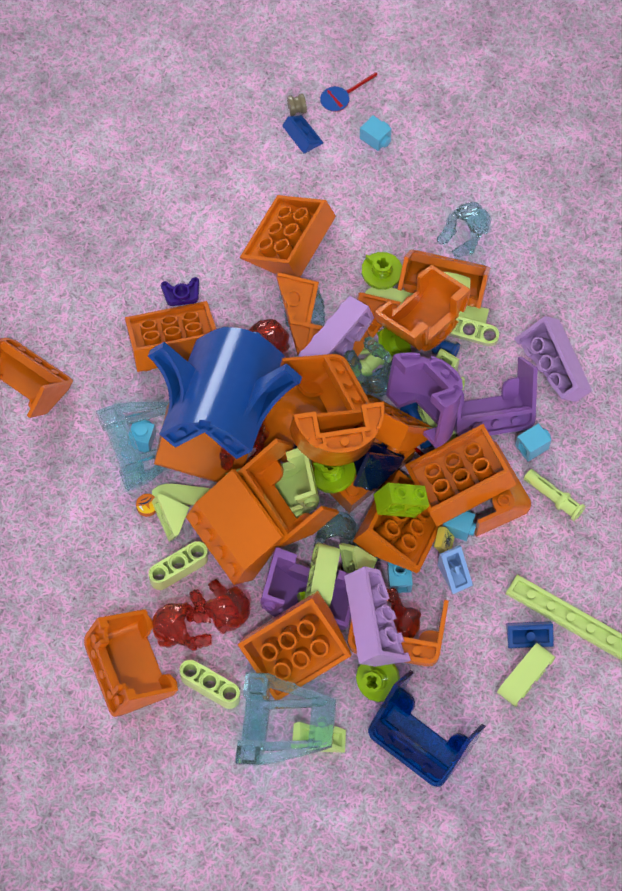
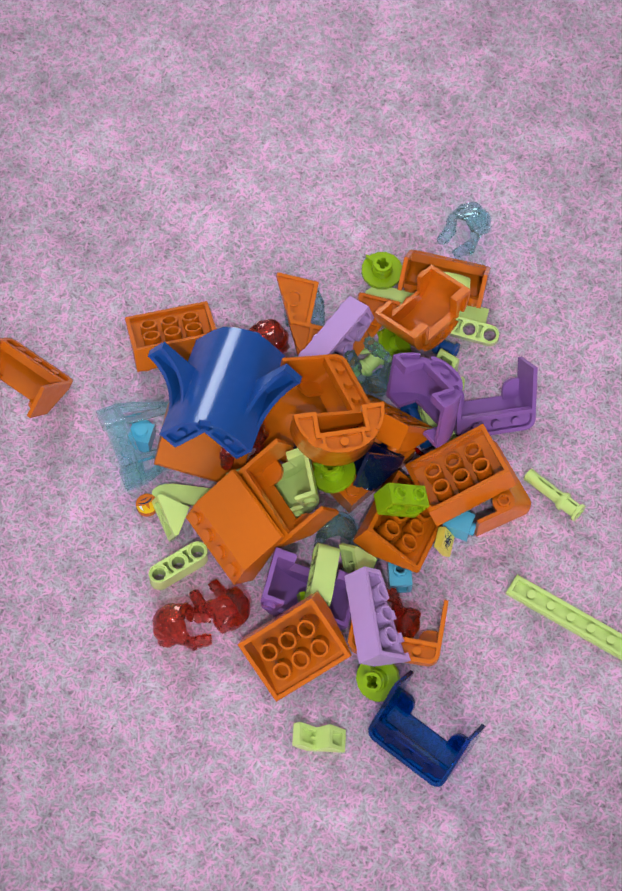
(126, 662): orange windscreen -> none
(181, 293): dark purple piece -> none
(204, 675): yellowish green beam -> none
(256, 716): clear light blue windscreen -> none
(289, 234): orange slope -> none
(297, 104): dark tan wheel -> none
(302, 133): blue slope -> none
(337, 98): blue piece -> none
(376, 133): medium azure brick -> none
(454, 569): light blue slope -> none
(525, 674): yellowish green beam -> none
(529, 633): blue slope -> none
(533, 442): medium azure brick -> none
(554, 356): lavender wedge -> none

